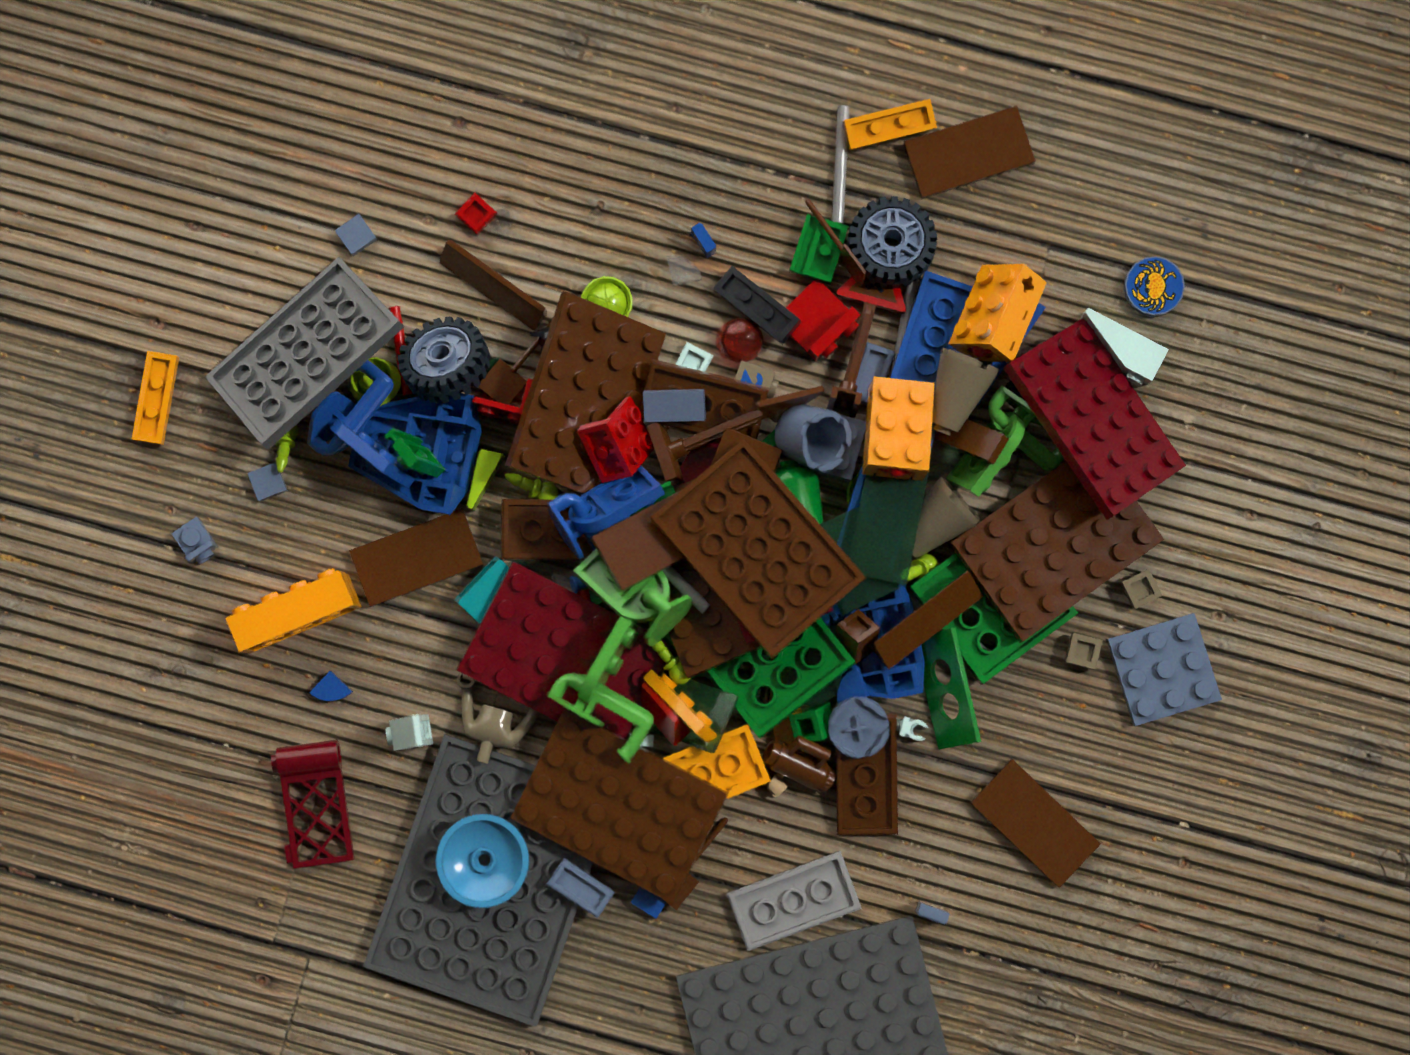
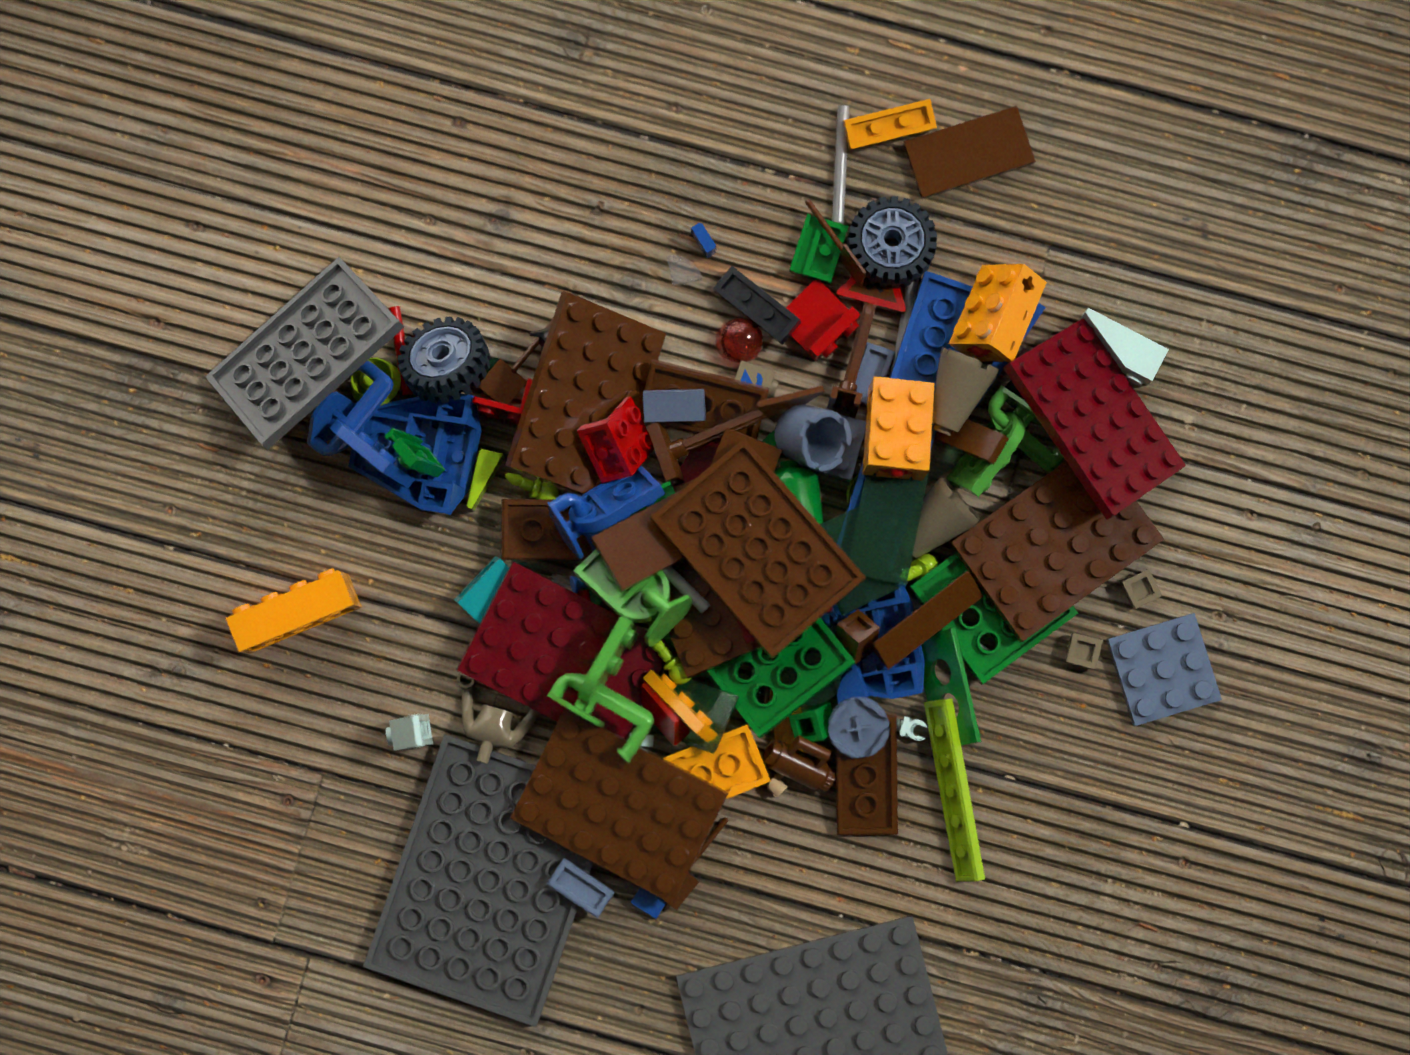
(155, 398): light orange plate -> none
(195, 541): sand blue bracket -> none
(267, 482): sand blue tile -> none
(284, 445): lime bar -> none
(301, 765): dark red piece -> none
(331, 688): blue tile -> none
(356, 234): sand blue tile -> none
(416, 557): reddish brown tile -> none
(460, 866): dark azure dish -> none
(476, 213): red tile -> none
(492, 285): reddish brown slope -> none
(610, 294): lime hat -> none
(694, 358): light aqua tile -> none
(794, 900): light grey tile -> none
(932, 913): sand blue tile -> none
(954, 790): none -> lime tile
(1035, 823): reddish brown tile -> none
(1154, 286): tile -> none

